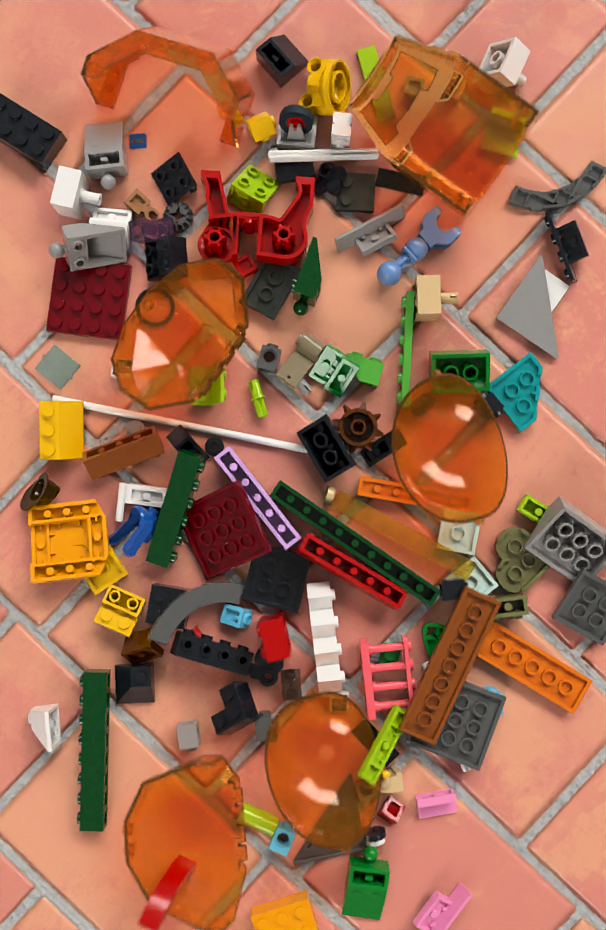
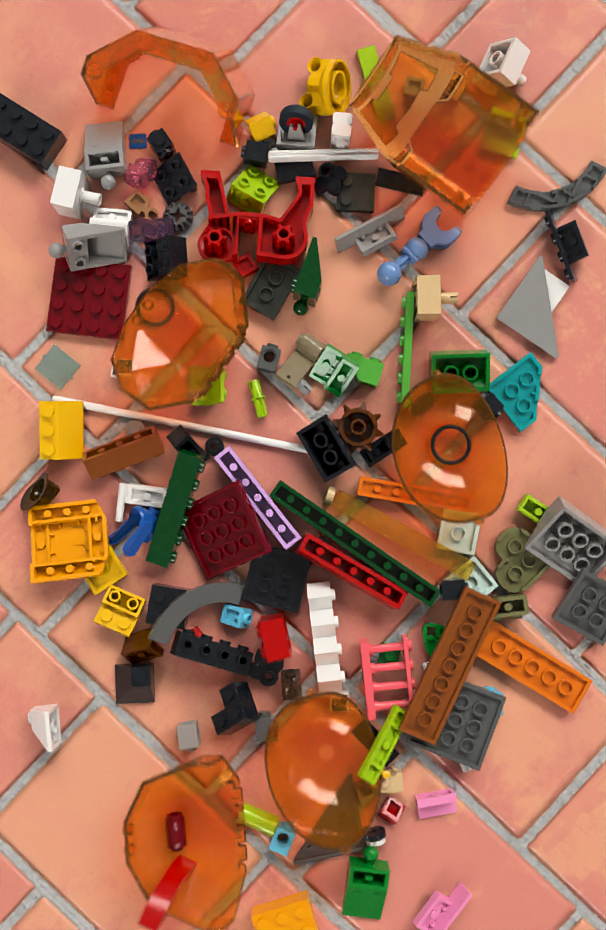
(95, 750): dark green brick -> none
(141, 173): none -> clear pink hair
(161, 144): none -> black brick
(175, 831): none -> dark red head
(255, 154): none -> black brick
(280, 59): black slope -> none
(452, 427): none -> black tyre

